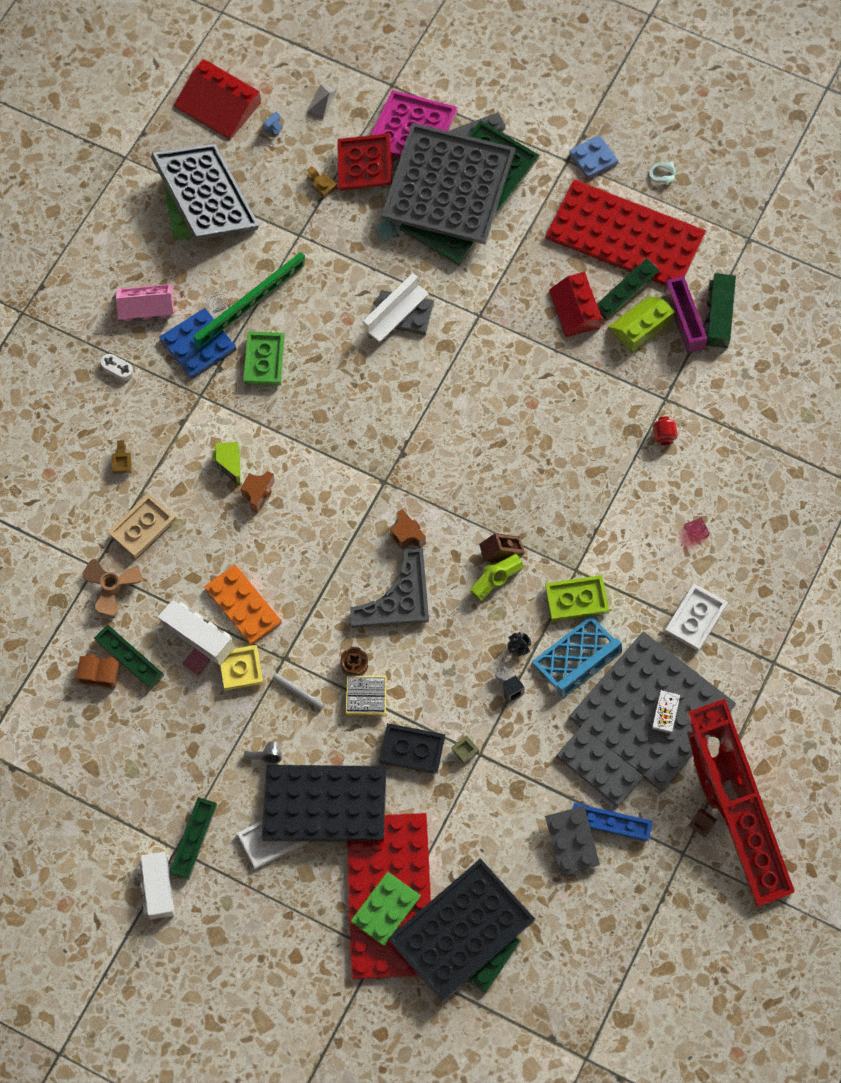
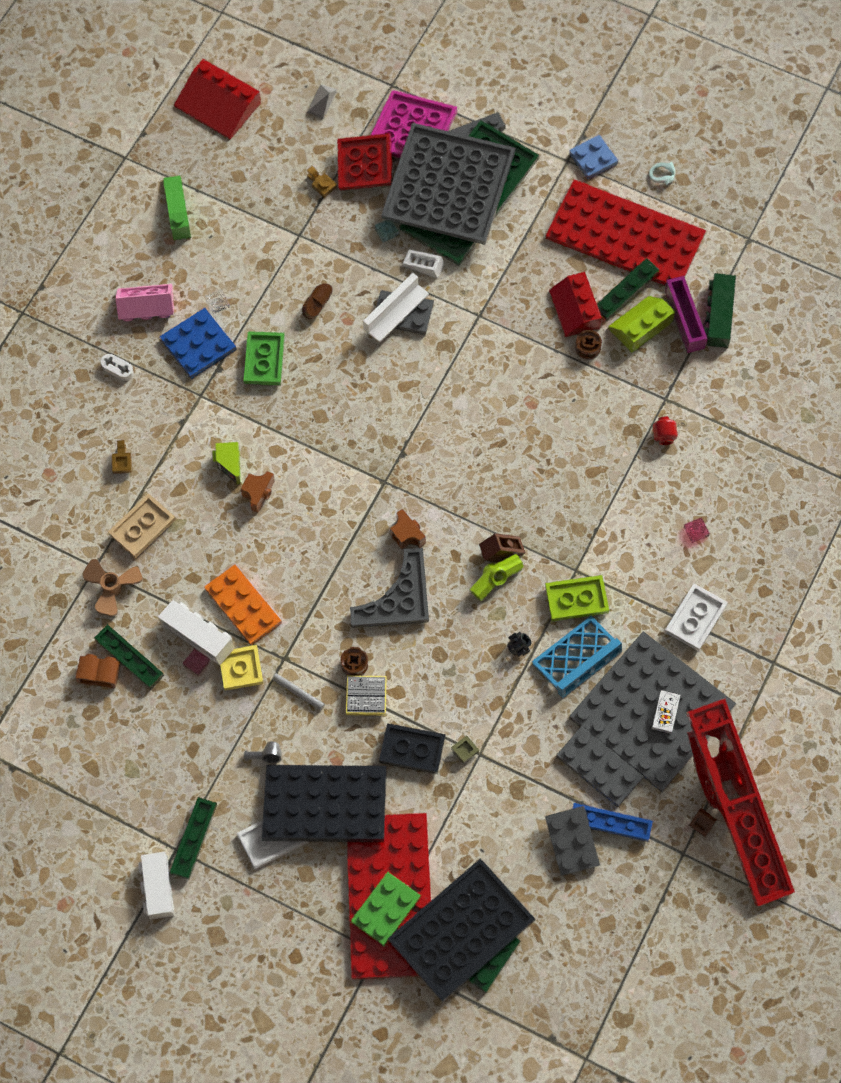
(204, 191): plate -> none
(249, 300): green tile -> none
(272, 124): medium blue tile -> none
(316, 301): none -> reddish brown arm
(434, 267): none -> white slope
(512, 686): black piece -> none
(588, 343): none -> reddish brown wheel

